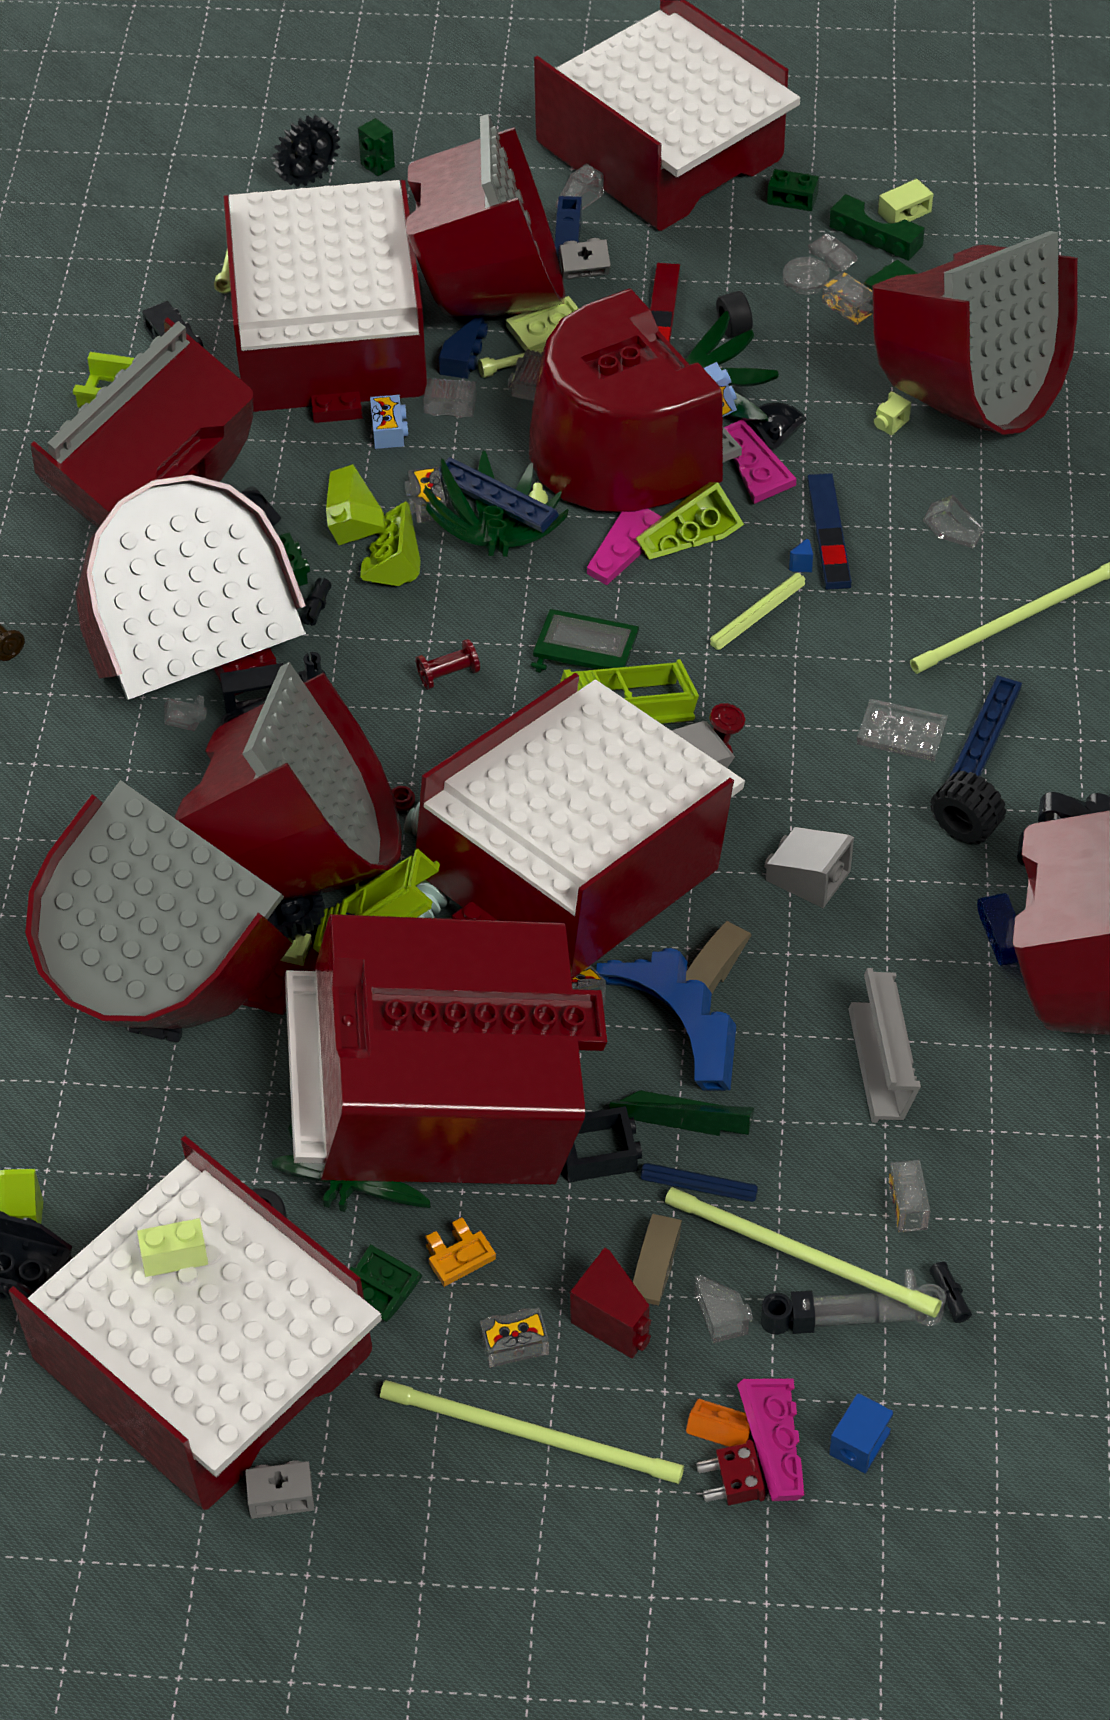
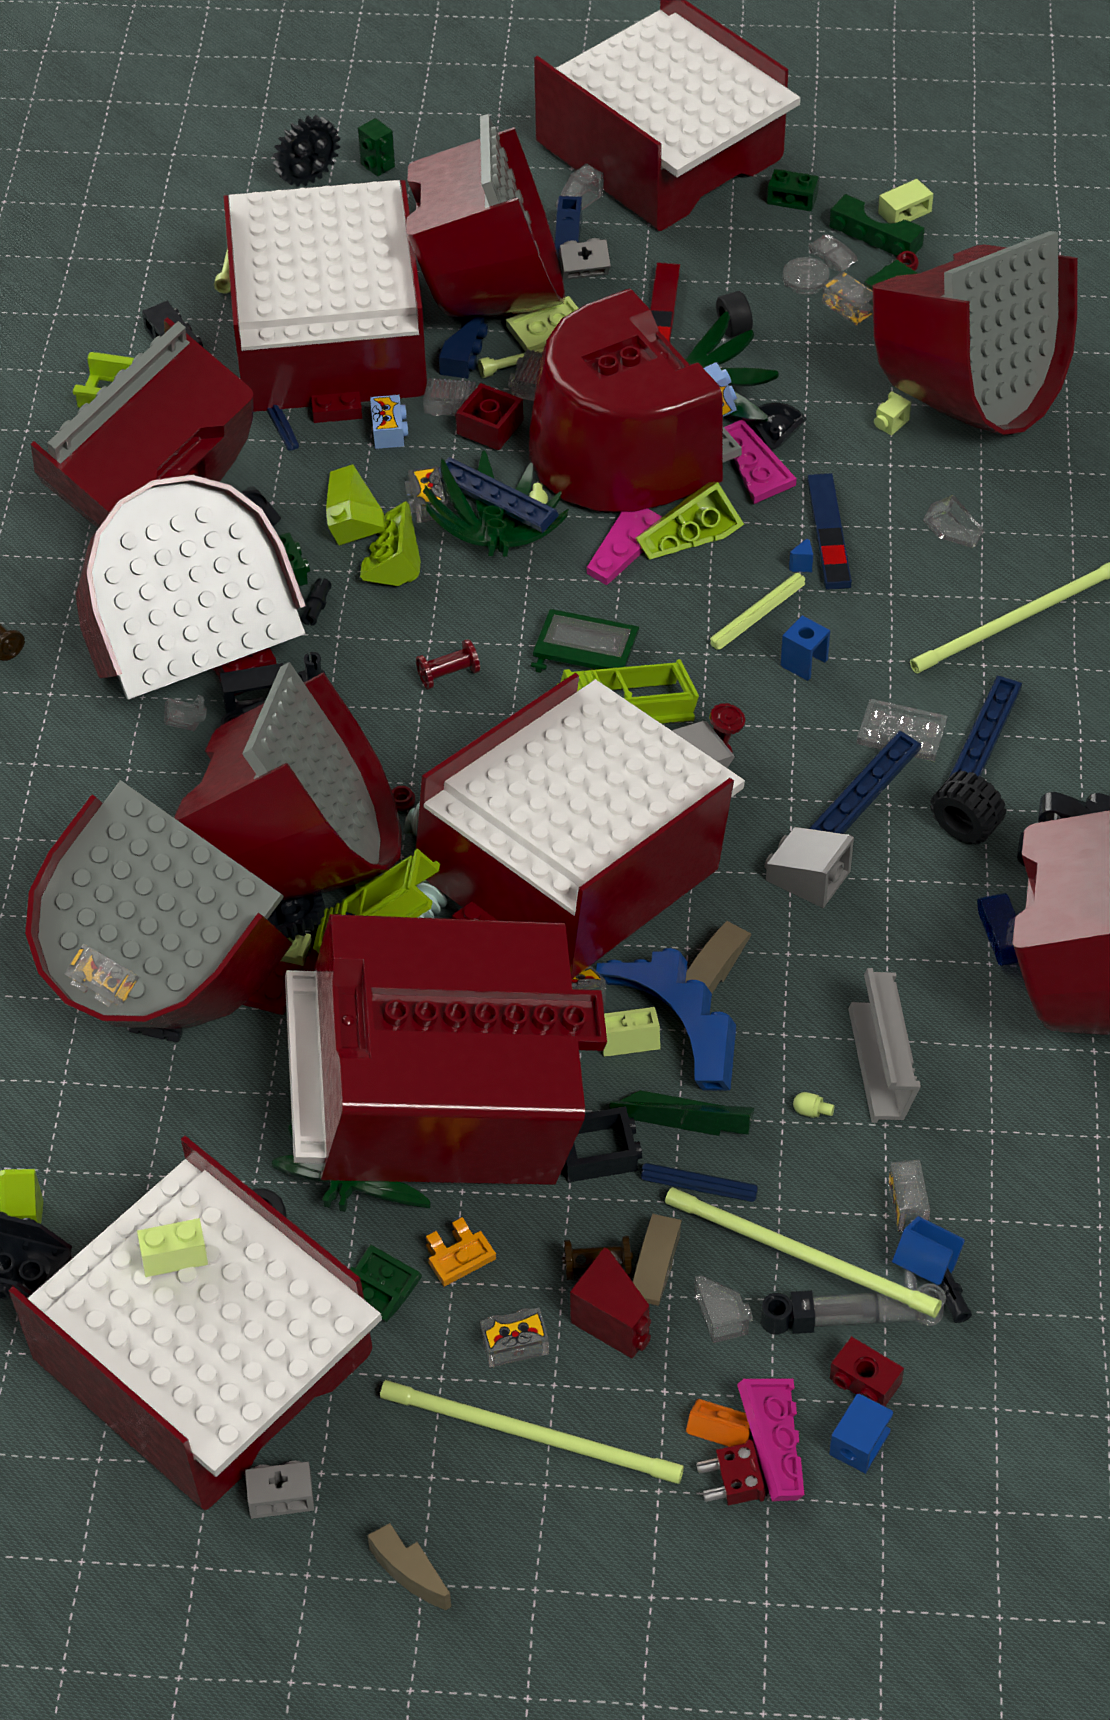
(101, 975): none -> clear brick
(283, 427): none -> dark blue axle
(409, 1566): none -> dark tan slope
(489, 416): none -> dark red brick
(621, 1253): none -> dark brown hose
(632, 1031): none -> yellowish green hinge
(802, 642): none -> blue piece
(812, 1105): none -> yellowish green cylinder
(858, 1359): none -> dark red brick
(868, 784): none -> dark blue tile
(909, 257): none -> dark red plate
(928, 1250): none -> blue piece

